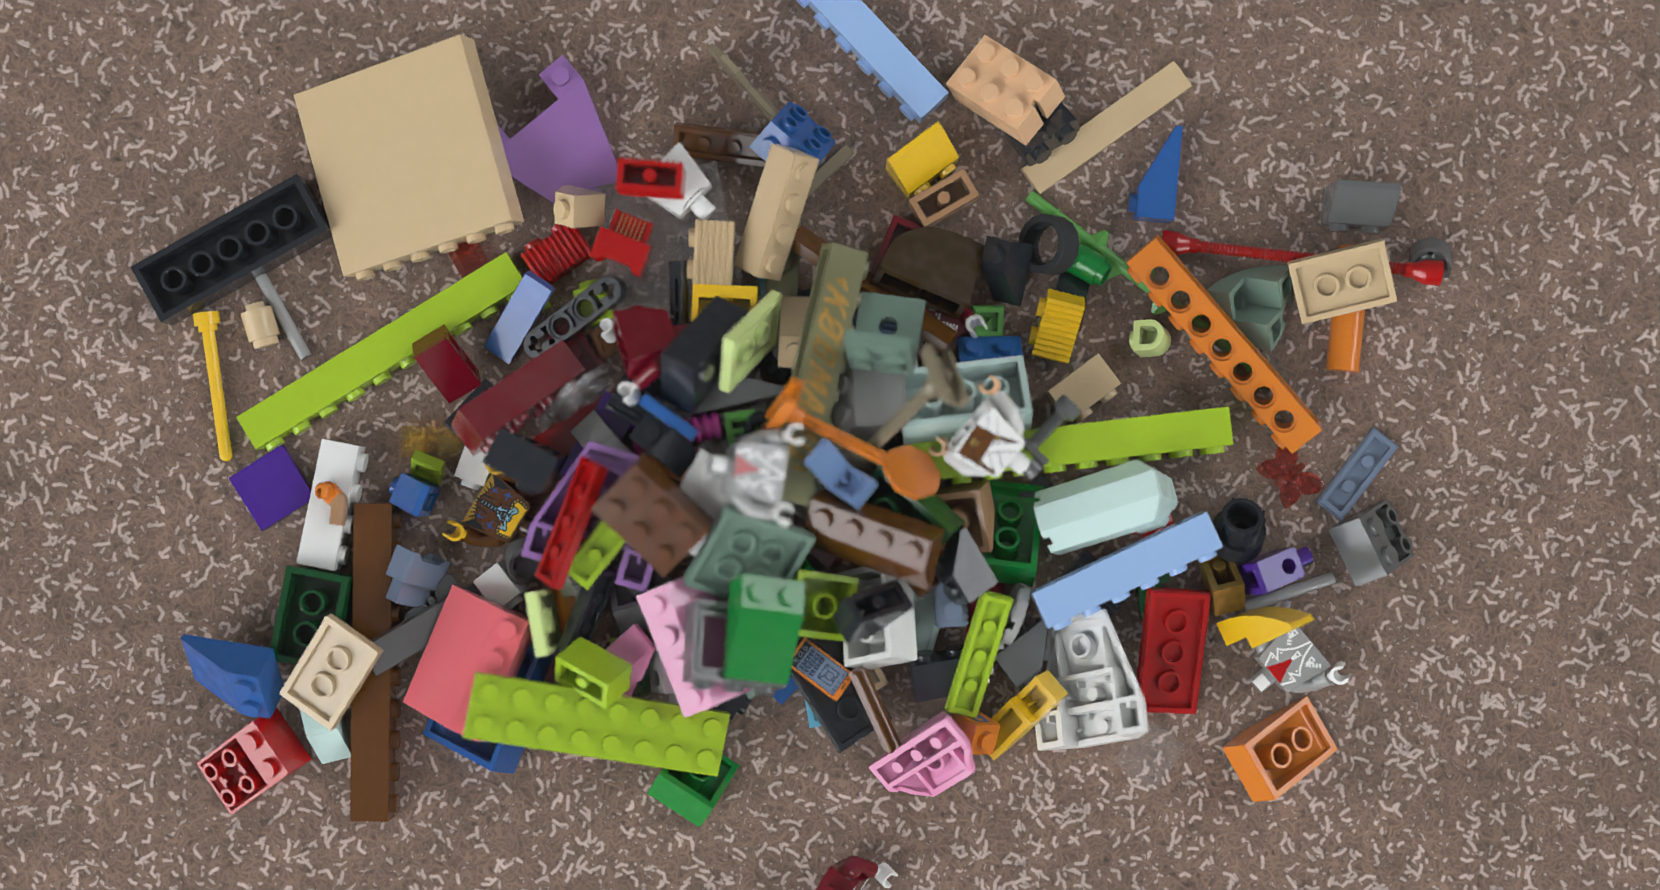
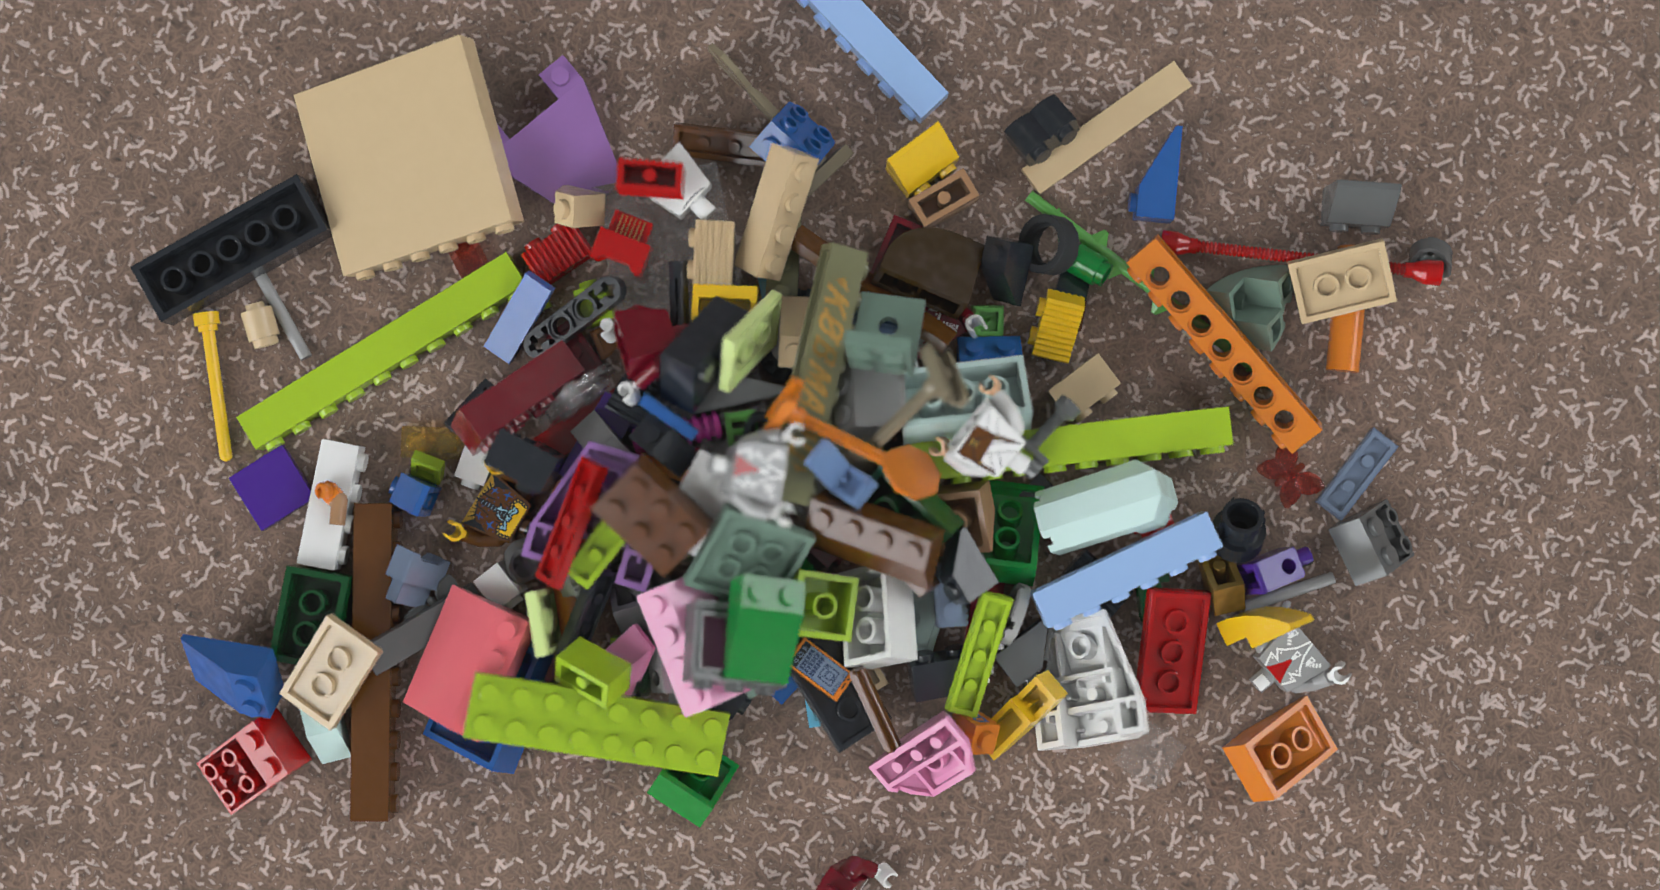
(446, 364): dark red panel -> none
(871, 610): black slope -> none
(1004, 89): light nougat piece -> none
(1149, 338): yellowish green plate -> none

